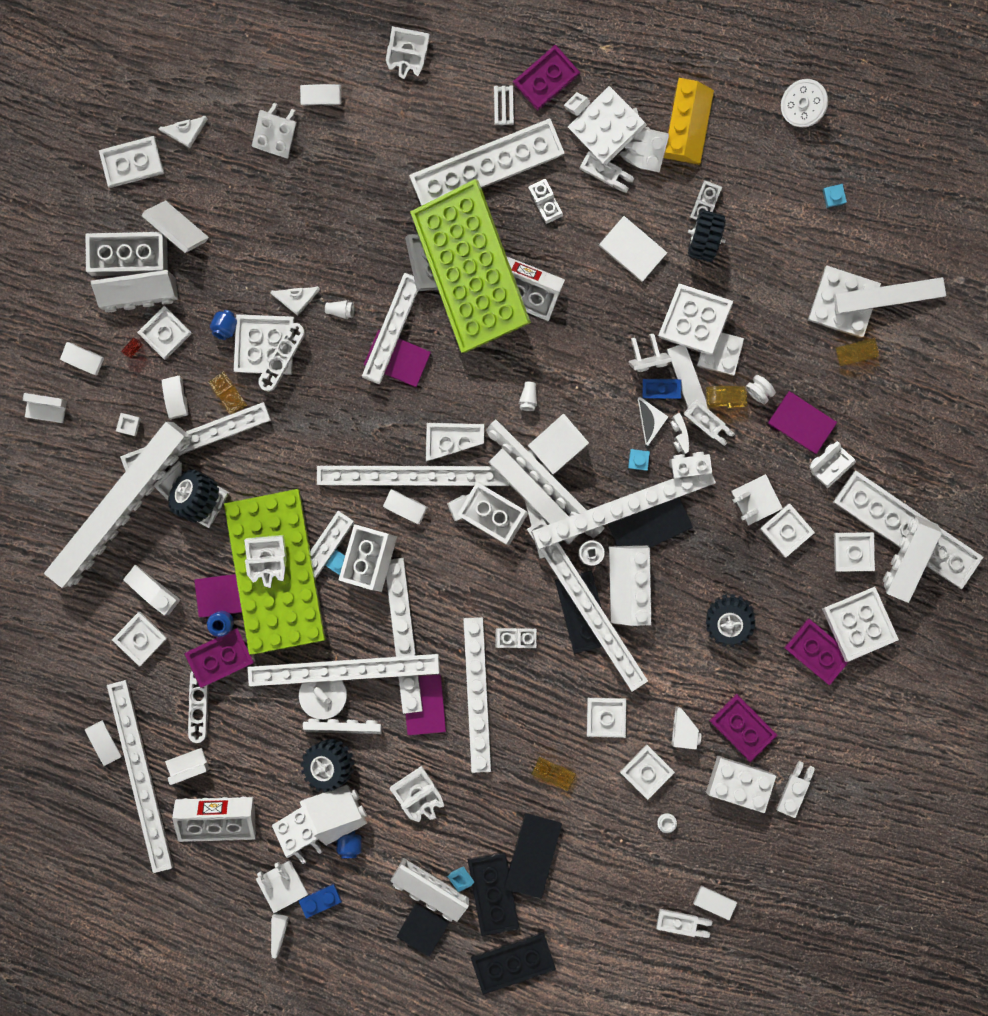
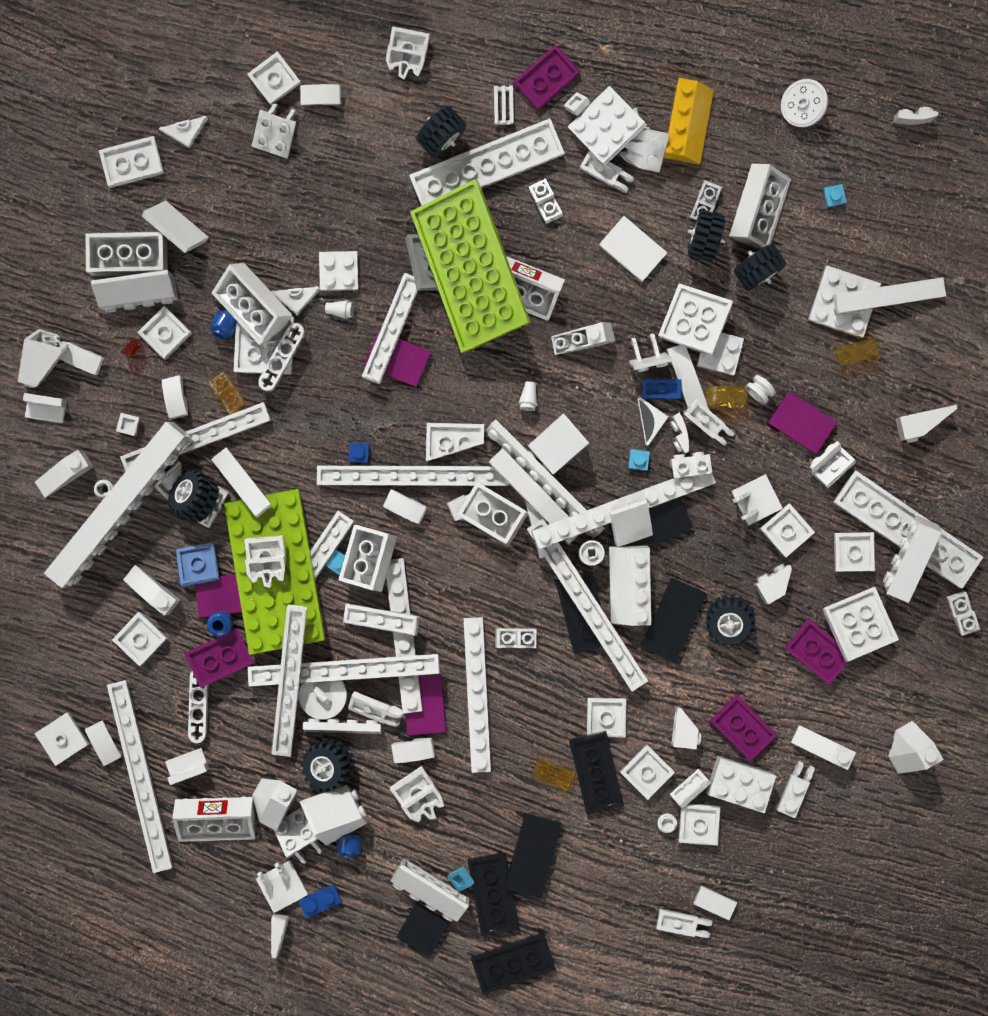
(39, 356): none -> white slope
(62, 738): none -> white plate
(64, 472): none -> white slope
(100, 487): none -> white cone
(197, 564): none -> medium blue plate
(241, 482): none -> white tile
(251, 303): none -> white slope
(273, 801): none -> white slope
(274, 78): none -> white plate
(289, 680): none -> white plate
(338, 271): none -> white plate
(359, 452): none -> blue plate
(375, 710): none -> white hinge
(381, 619): none -> white tile
(413, 750): none -> white slope
(441, 131): none -> black wheel
(583, 338): none -> white slope
(596, 772): none -> black tile
(631, 523): none -> white tile
(673, 620): none -> black tile
(690, 788): none -> white plate
(699, 824): none -> white plate
(759, 267): none -> black wheel
(760, 206): none -> white slope
(774, 585): none -> white slope
(823, 747): none -> white slope
(913, 750): none -> white slope
(918, 424): none -> white slope
(921, 116): none -> white slope
(962, 613): none -> white slope

